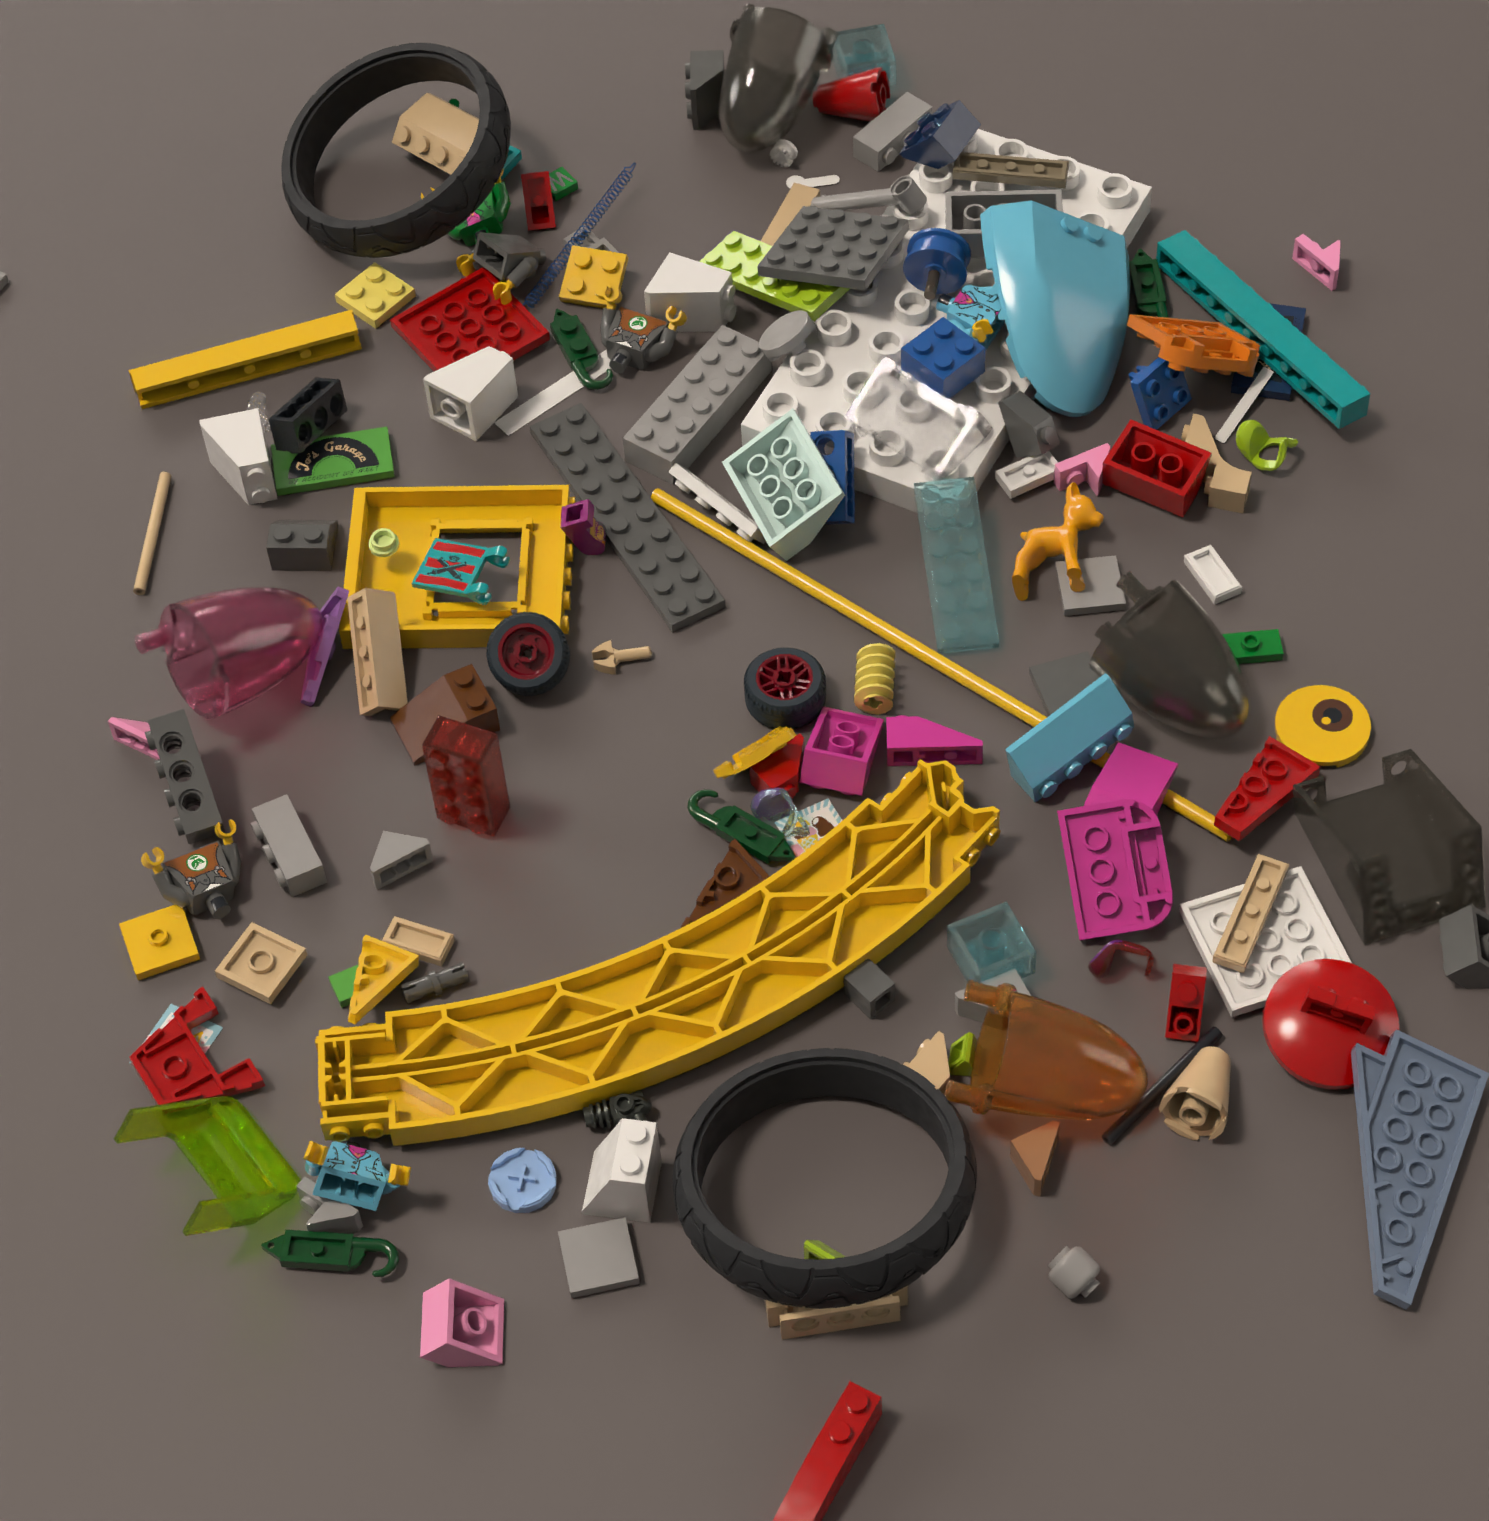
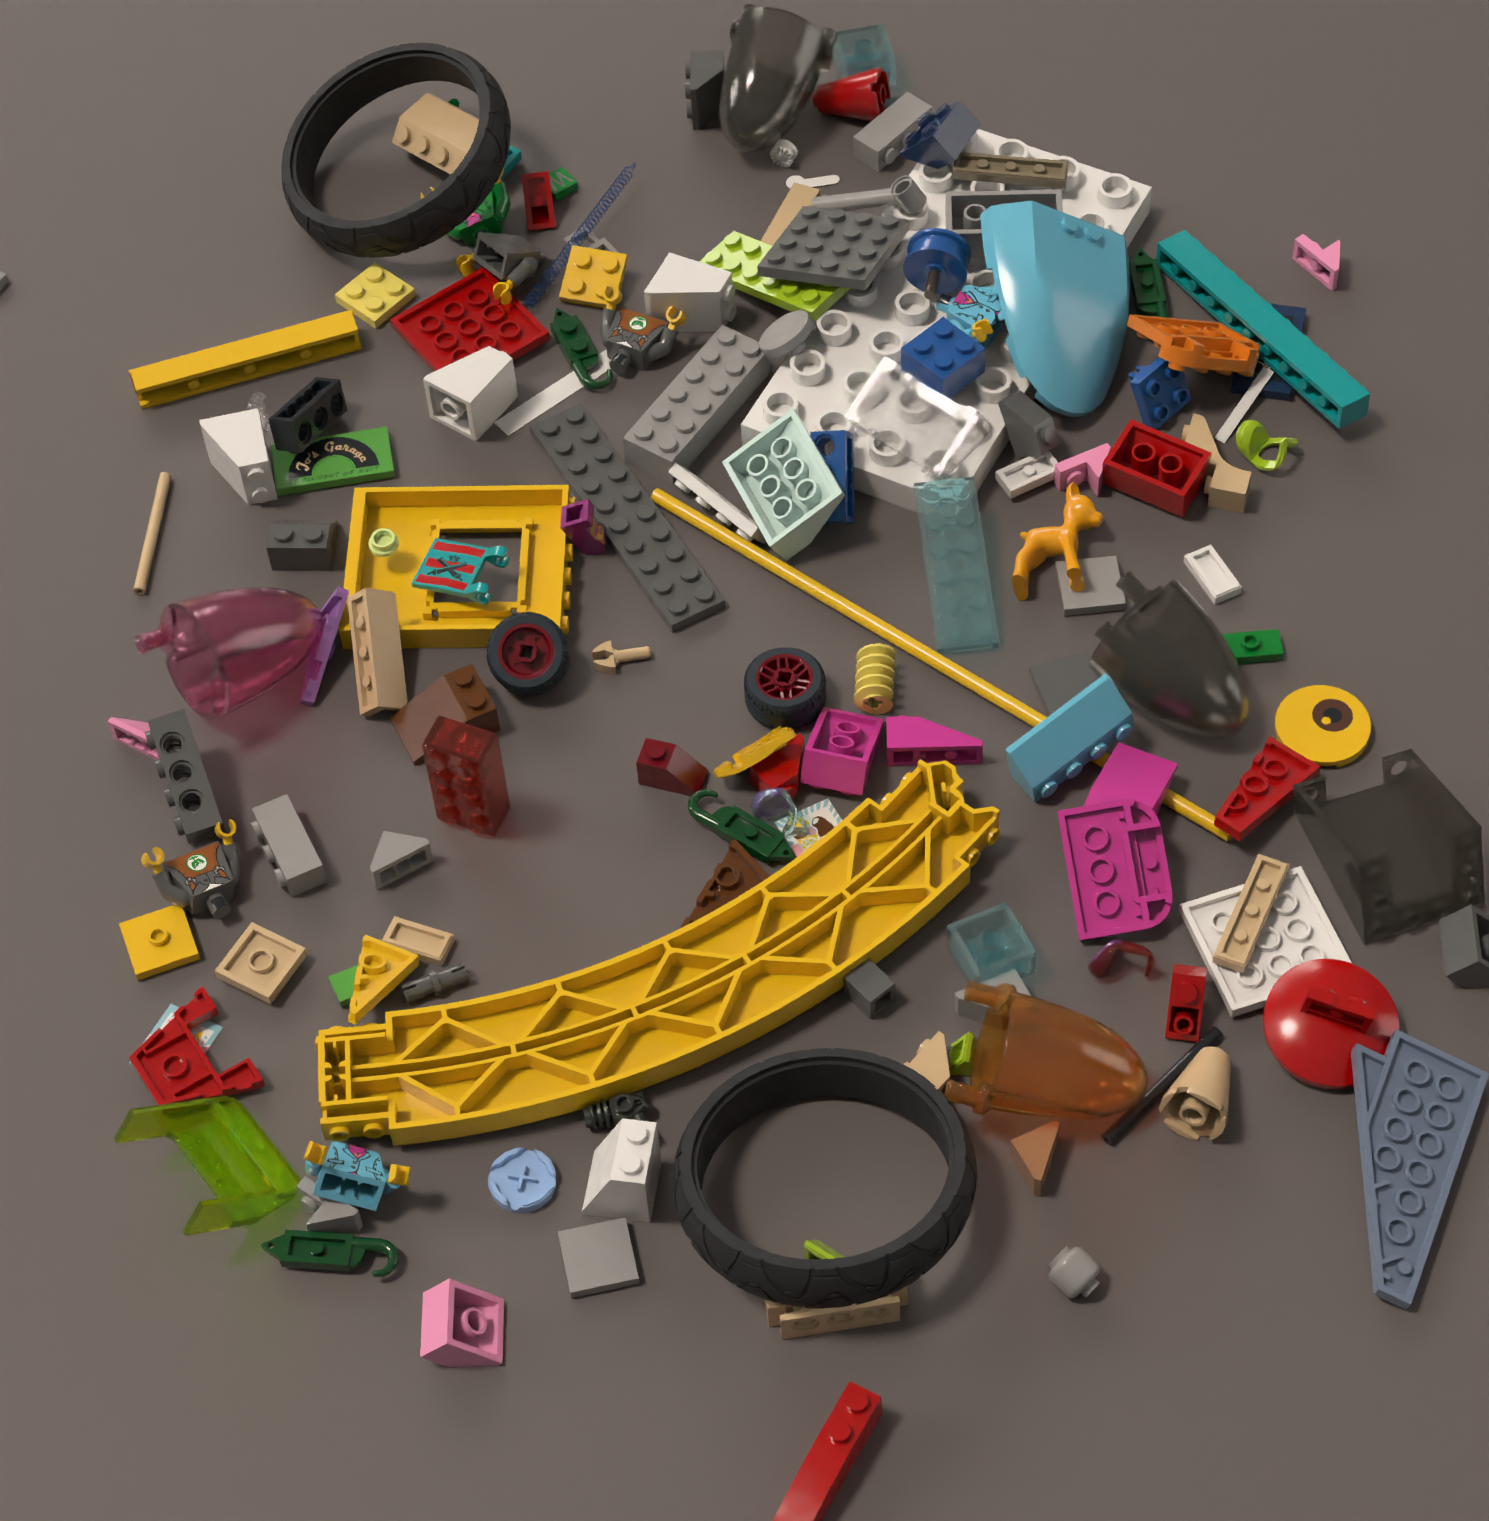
(669, 768): none -> dark red slope

